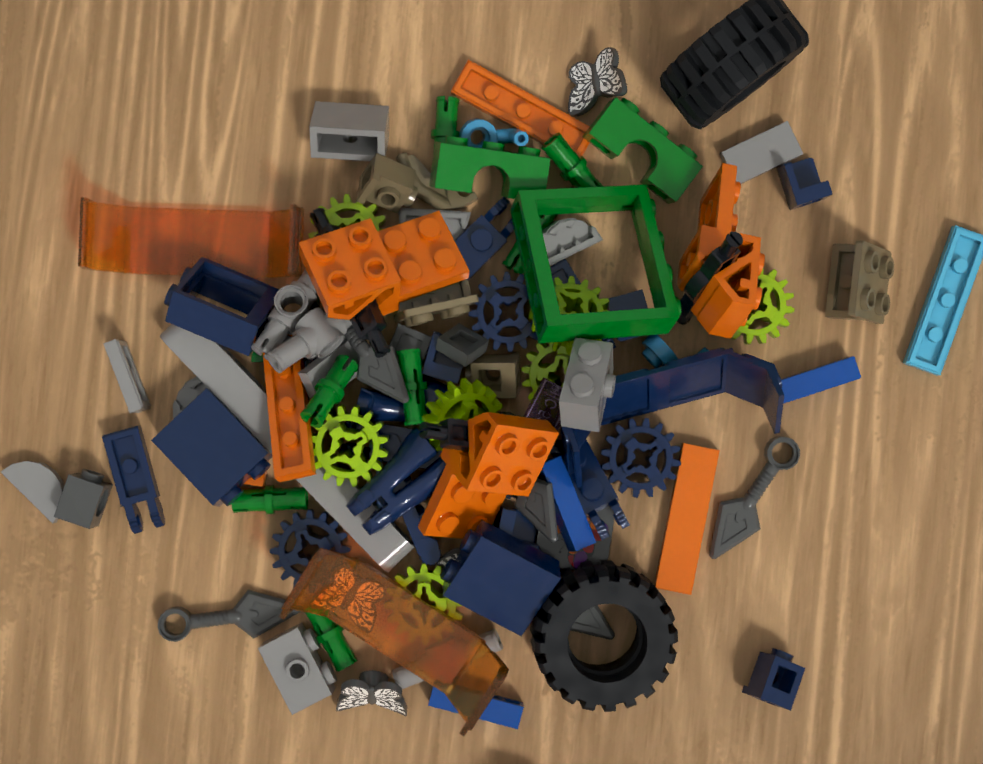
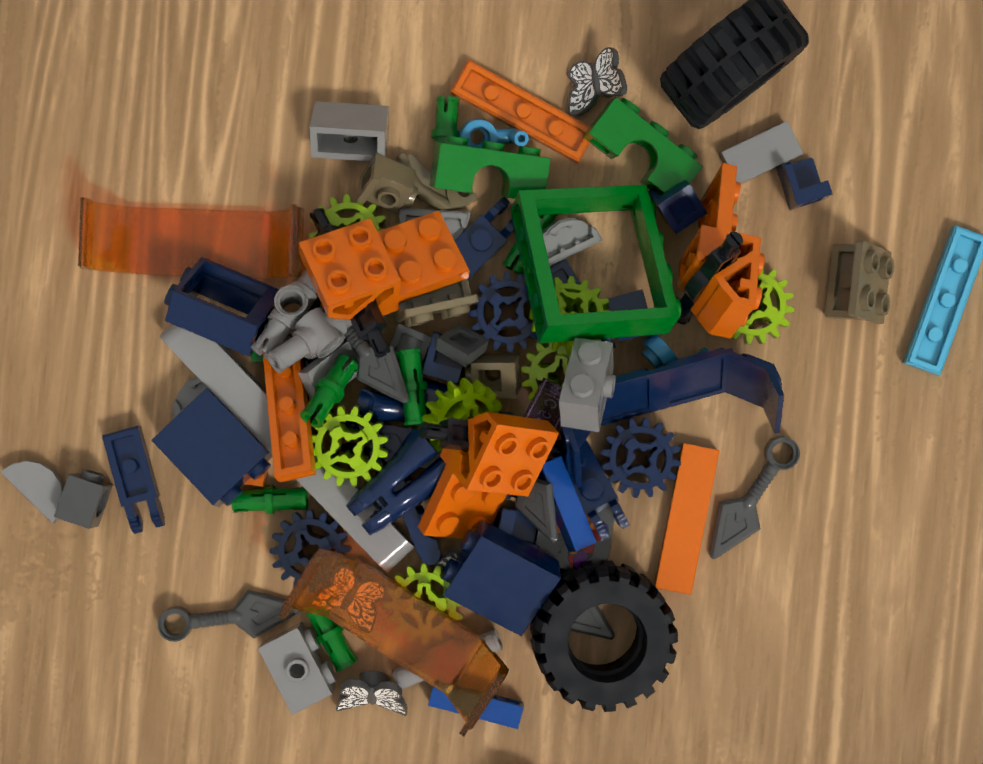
(127, 376): light grey tile -> none
(569, 163): green pin -> none
(678, 206): none -> dark blue panel
(775, 679): dark blue brick -> none
(820, 379): blue piece -> none

